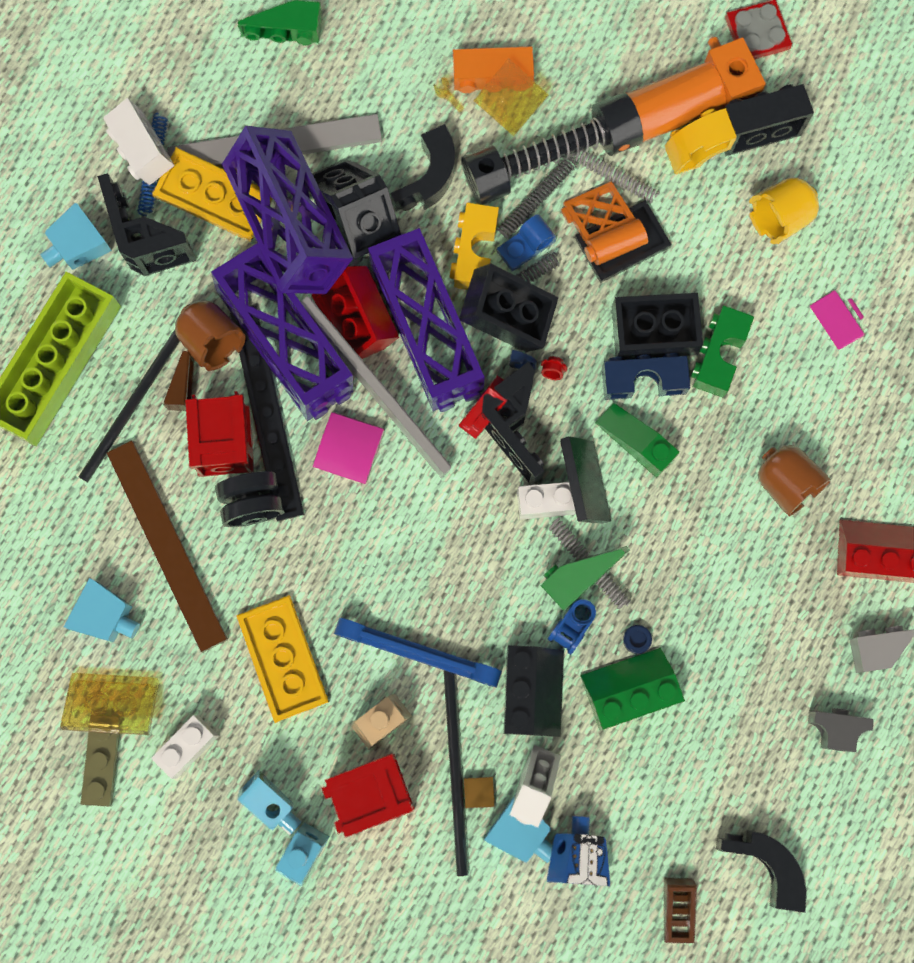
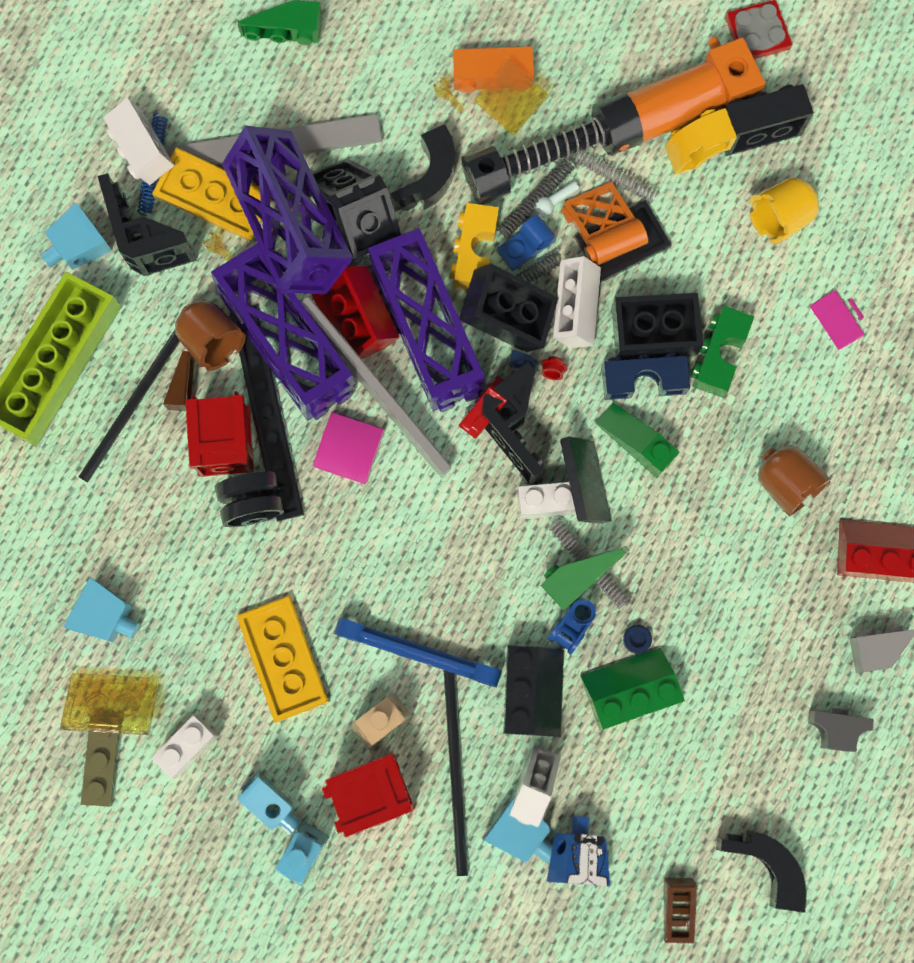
(167, 546): reddish brown tile -> none
(217, 247): none -> clear yellow hand
(479, 792): pearl gold tile -> none
(546, 204): none -> light aqua bar
(577, 302): none -> white brick

